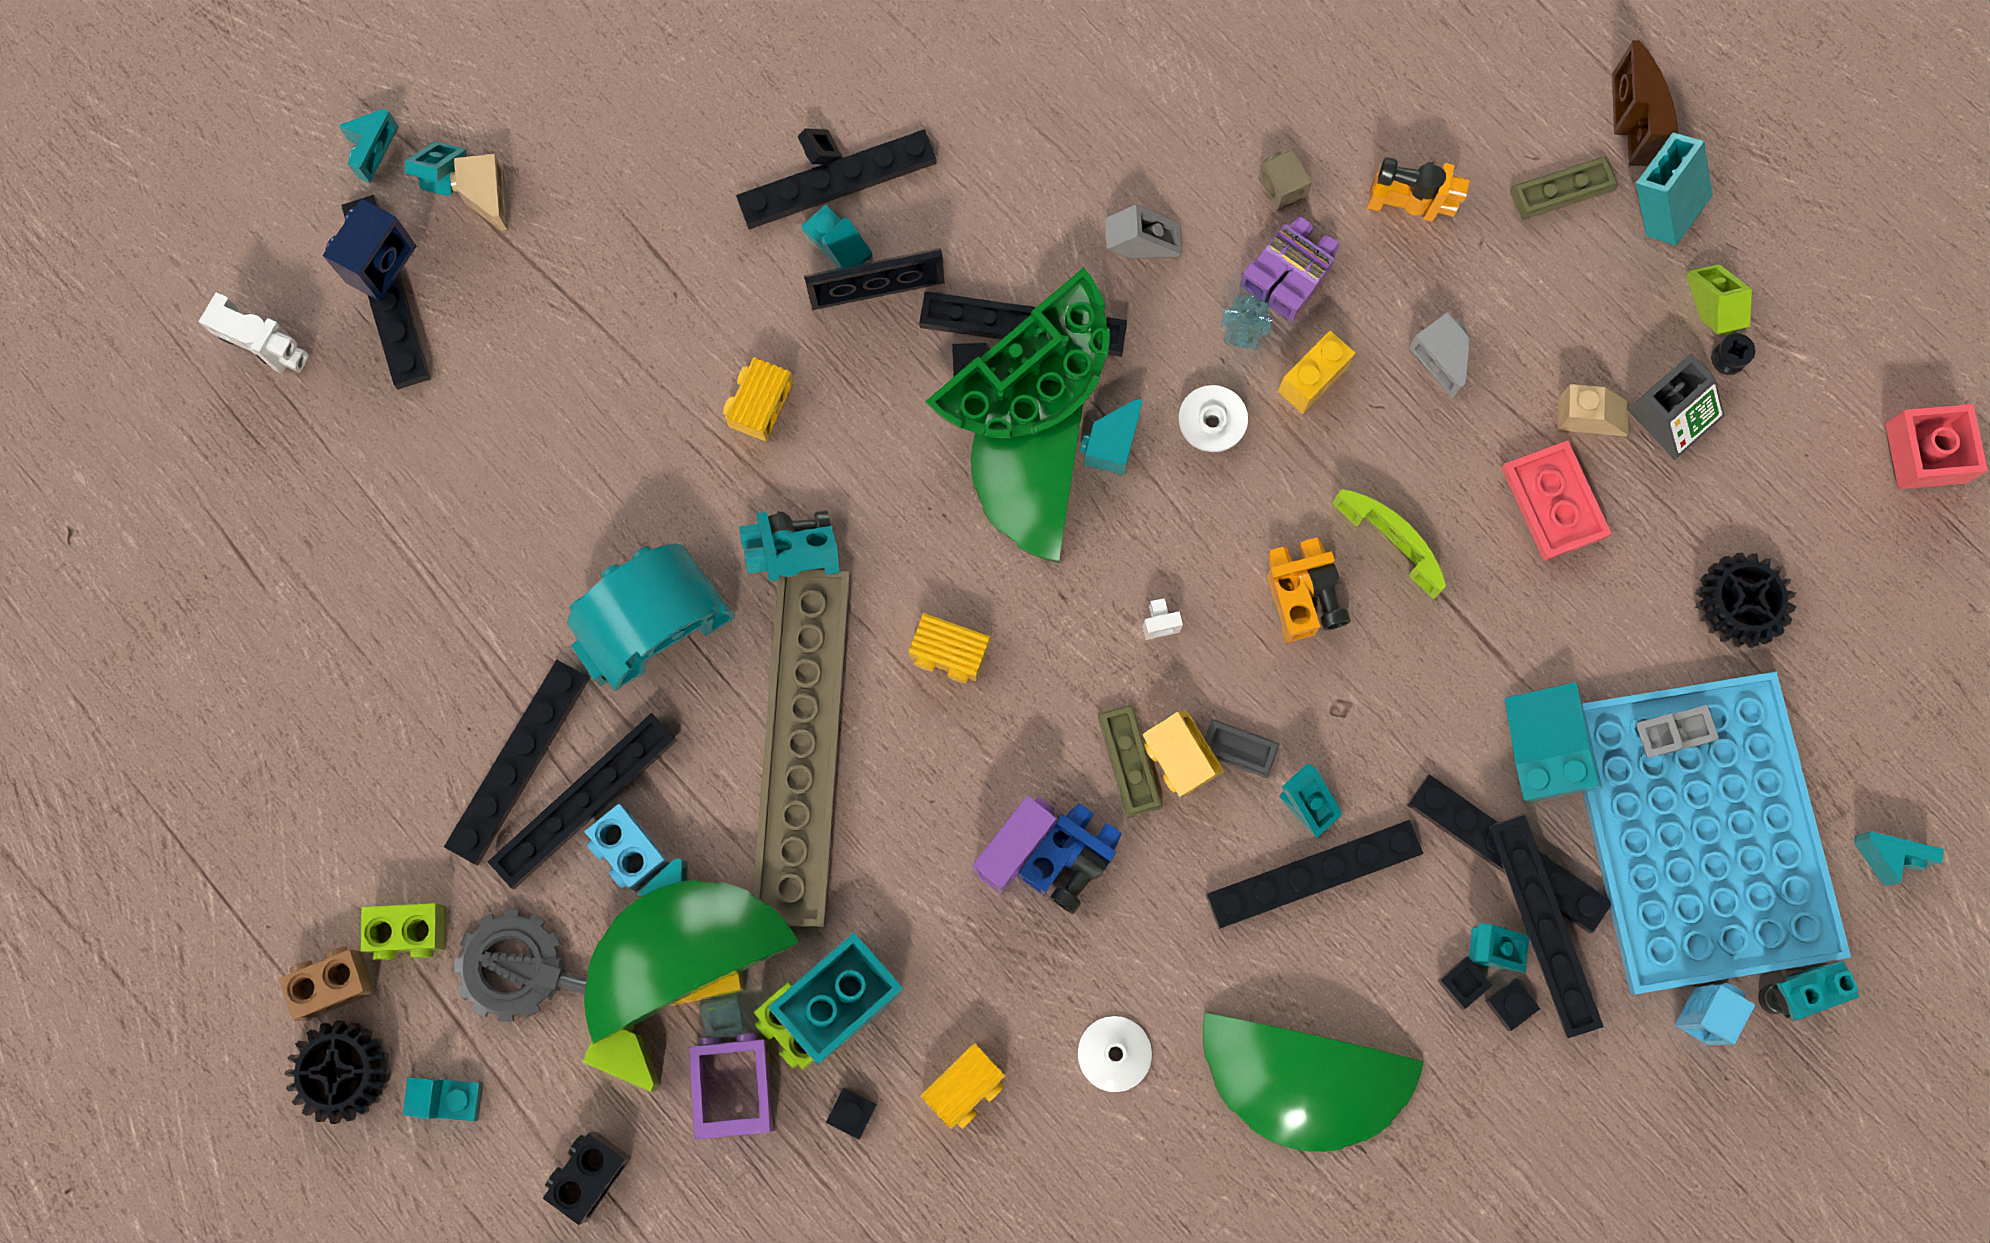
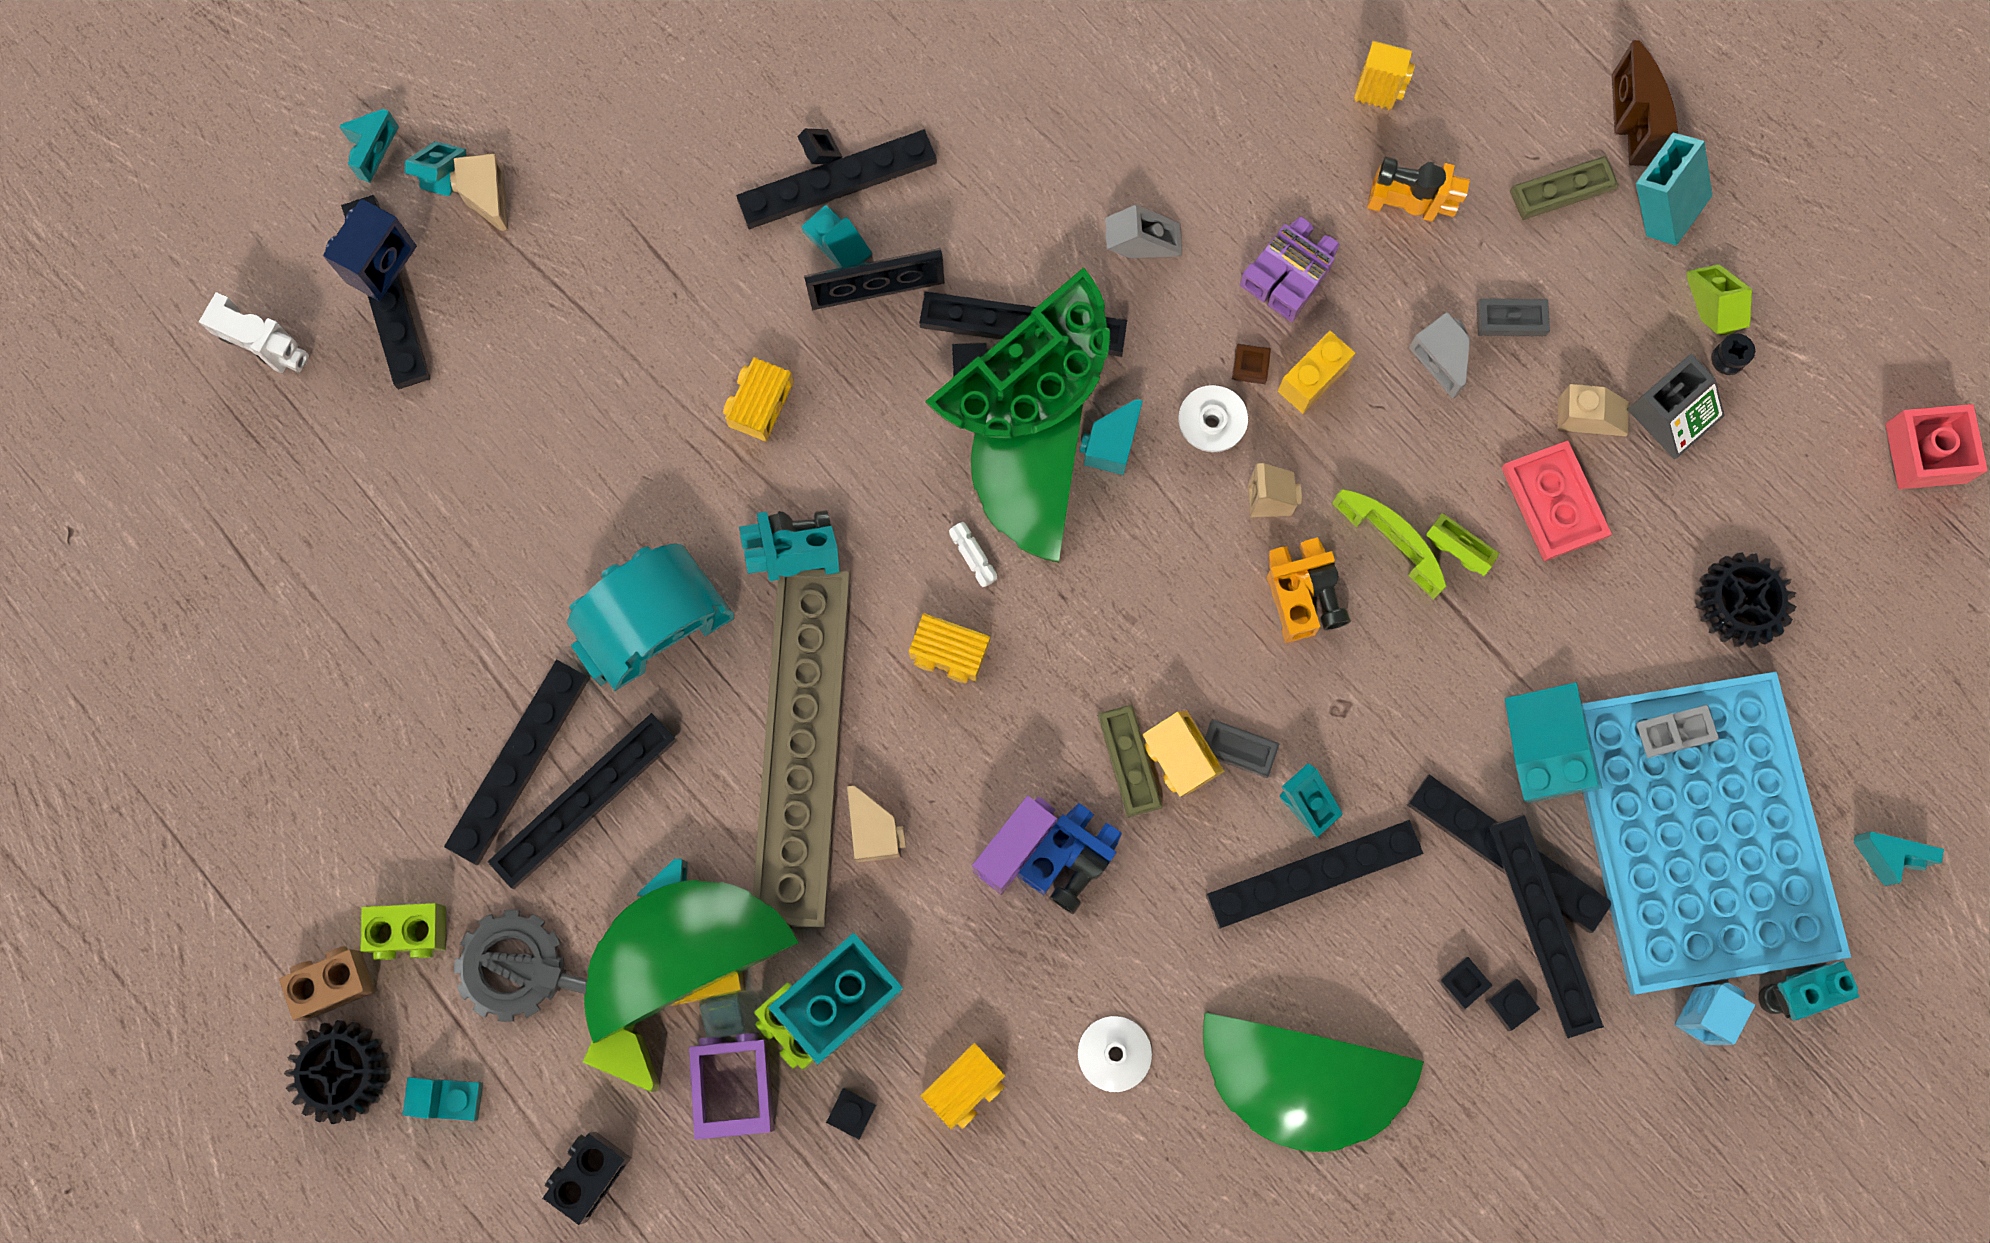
(632, 842): medium azure brick -> none
(873, 829): none -> tan slope
(973, 554): none -> white axle
(1161, 622): white tile -> none
(1246, 322): clear light blue brick -> none
(1251, 363): none -> reddish brown tile
(1273, 492): none -> tan slope
(1284, 179): dark tan brick -> none
(1384, 75): none -> yellow brick
(1471, 551): none -> lime plate
(1499, 948): teal slope -> none
(1513, 317): none -> dark grey plate

